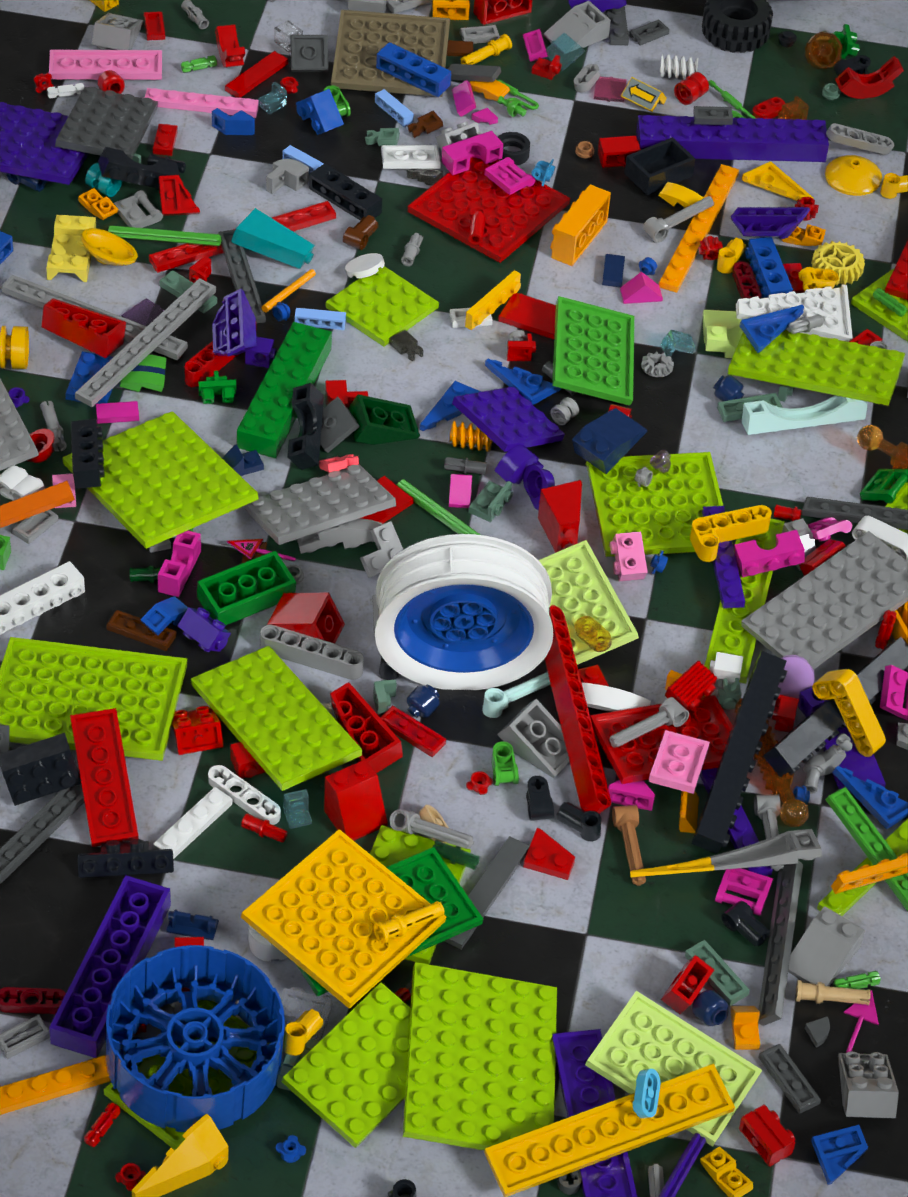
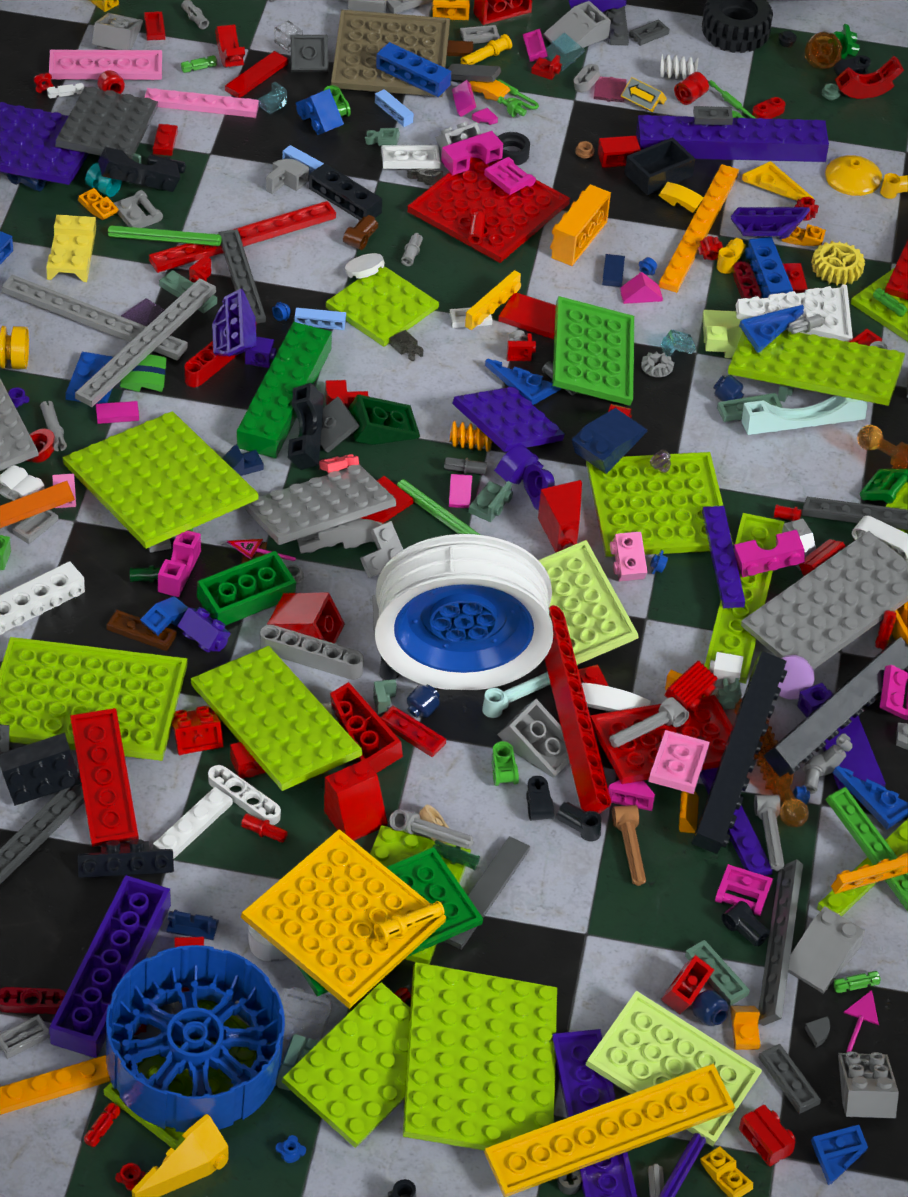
(84, 327): red wedge -> none
(87, 453): black brick -> none
(108, 247): yellow dish -> none
(175, 197): red wing -> none
(217, 386): green hips -> none
(237, 124): blue slope -> none
(273, 240): teal slope -> none
(288, 290): light orange bar -> none
(289, 84): red plate -> none
(296, 809): clear light blue bracket -> none
(301, 1031): yellow piece -> none
(427, 123): reddish brown plate -> none
(444, 408): blue wing -> none
(483, 779): red plate -> none
(543, 171): dark azure hinge -> none
(549, 856): red wing -> none
(562, 413): light grey wheel -> none
(594, 635): clear yellow plate -> none
(643, 477): light grey plate -> none
(646, 1093): medium azure plate -> none
(659, 228): light grey axle -> none
(727, 526): yellow beam -> none
(775, 851): light grey plate -> none
(785, 713): red brick -> none
(794, 110): clear orange brick -> none
(818, 278): yellow piece -> none
(820, 993): tan pin -> none
(826, 527): dark pink plate -> none
(854, 707): yellow beam -> none
(875, 143): light grey beam -> none

